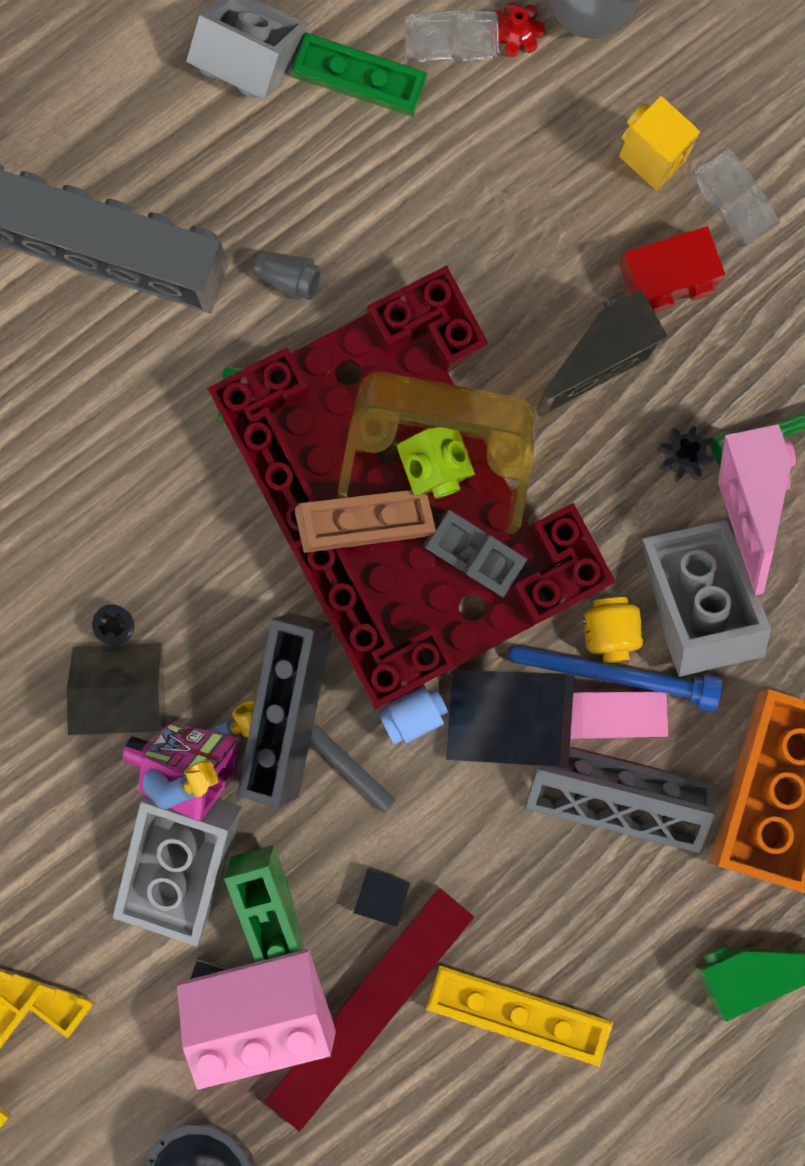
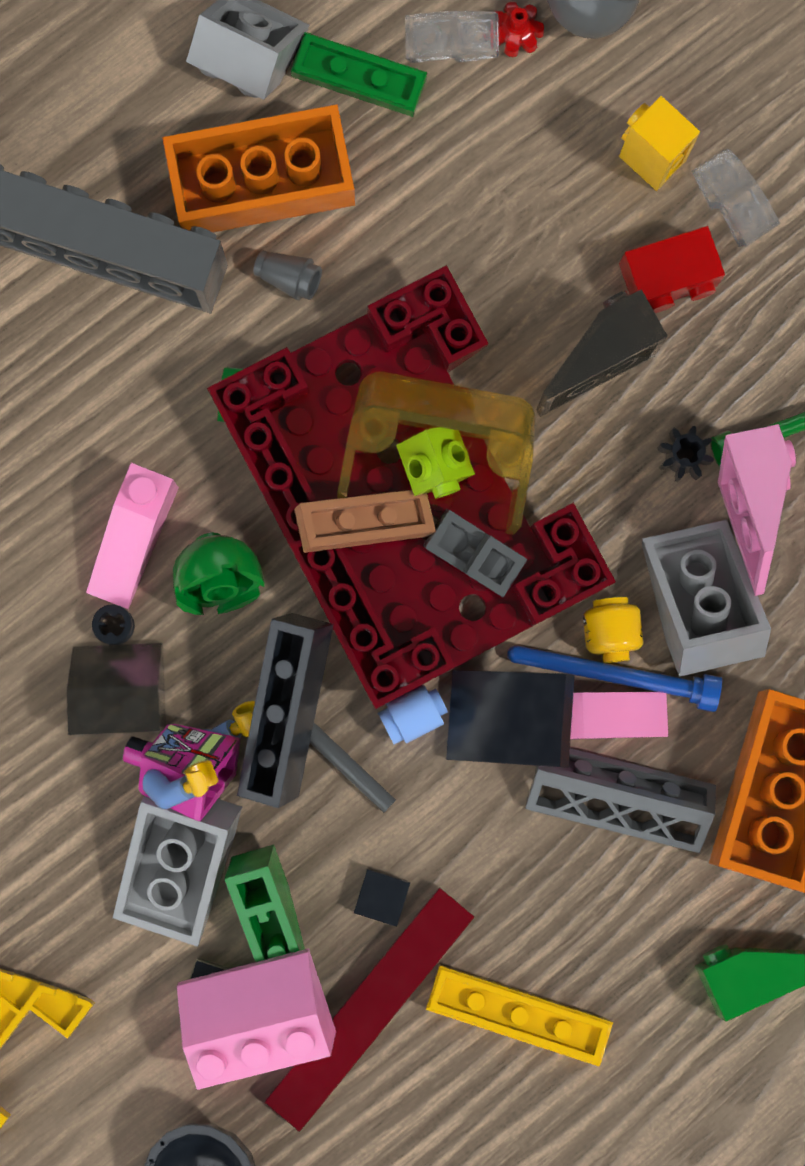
(131, 534): none -> bright pink slope
(216, 573): none -> green cylinder
(260, 170): none -> orange brick

